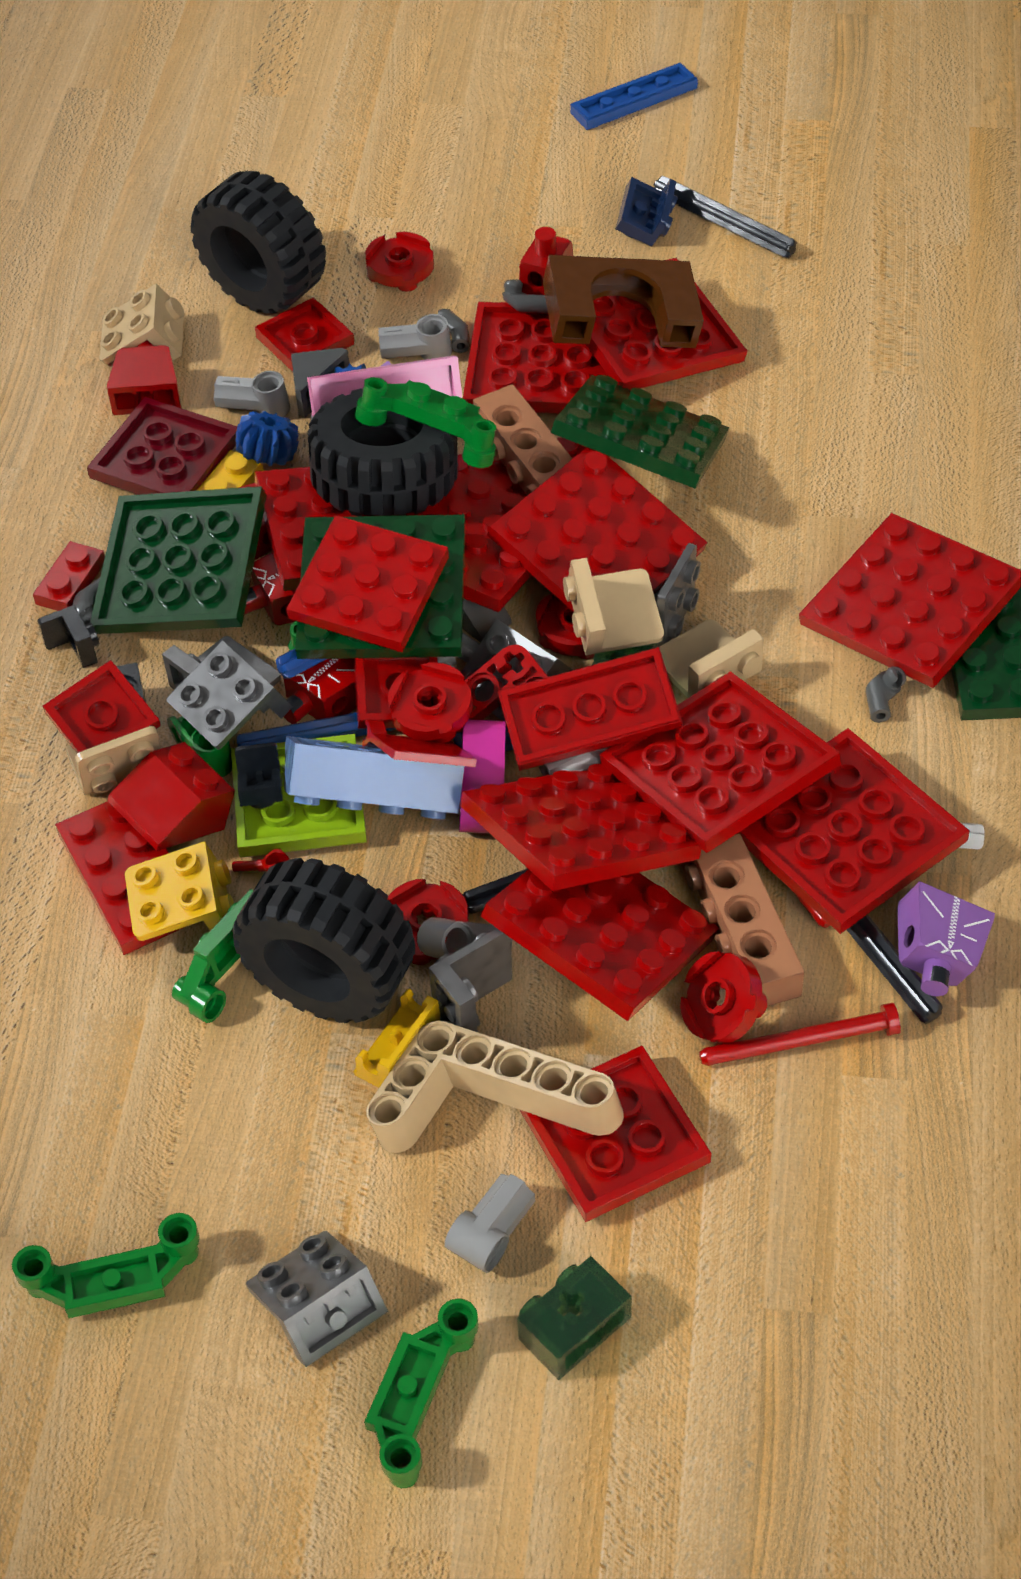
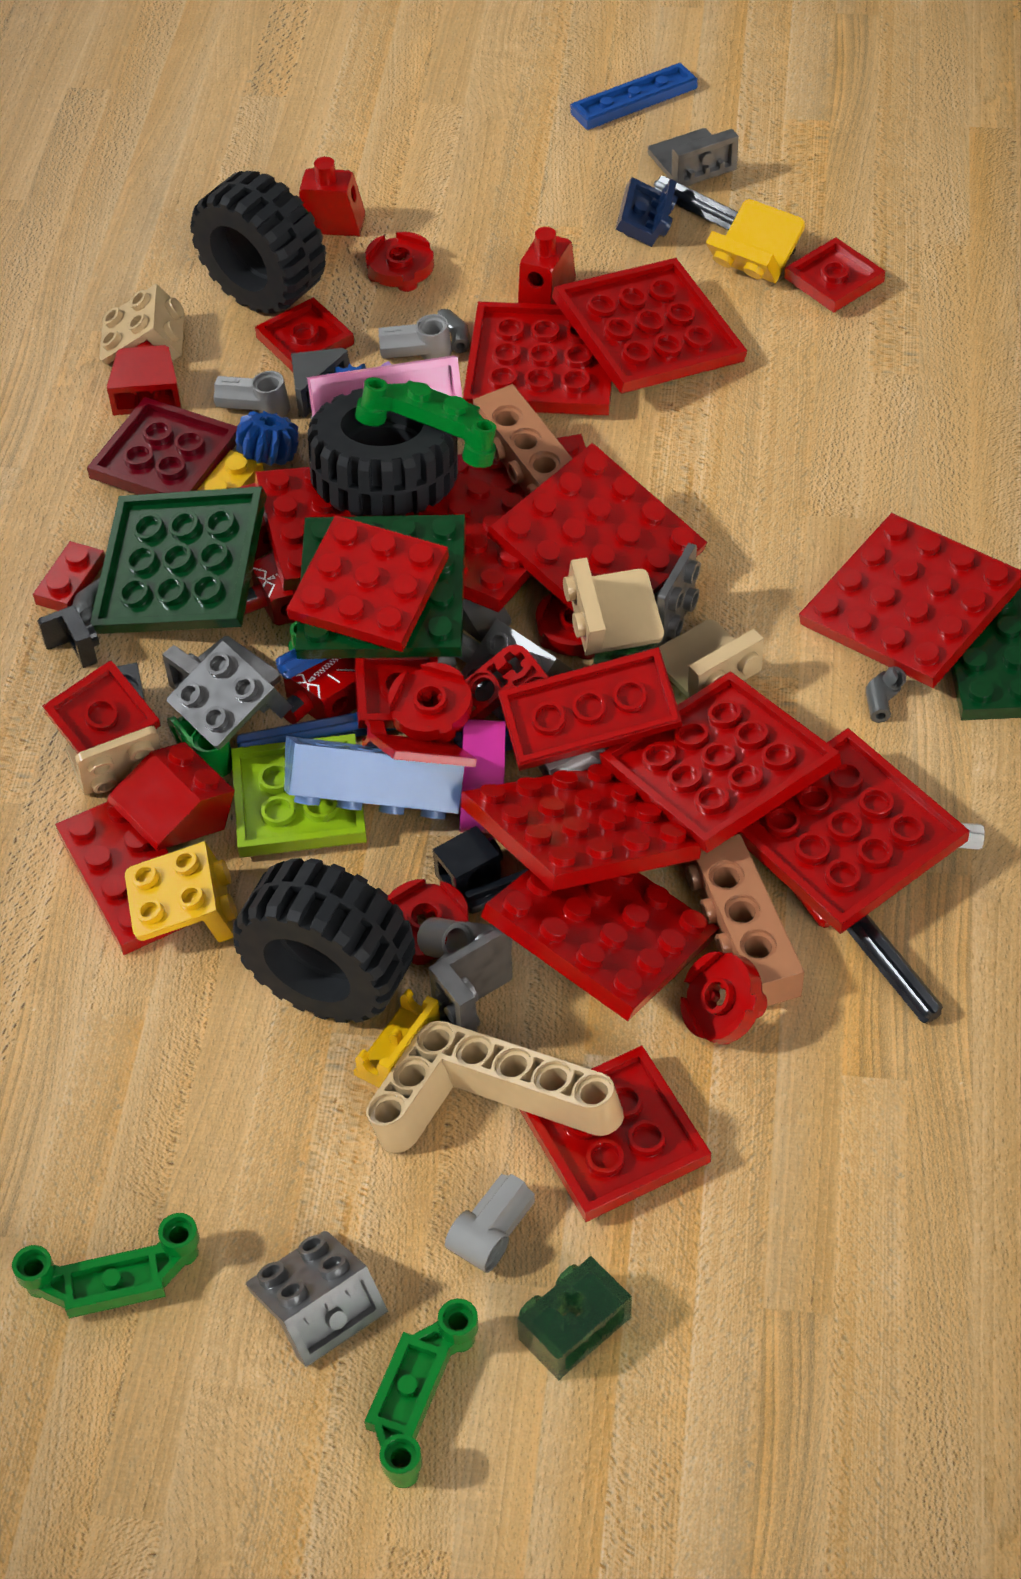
(211, 960): green plate -> none
(258, 775): black bracket -> none
(261, 865): red hand -> none
(332, 199): none -> red torso
(468, 860): none -> black brick
(521, 301): dark grey arm -> none
(641, 430): dark green plate -> none
(659, 285): reddish brown arch -> none
(696, 155): none -> flat silver bracket
(757, 241): none -> yellow bracket
(834, 274): none -> red plate
(885, 1020): red bar -> none
(940, 936): medium lavender torso -> none

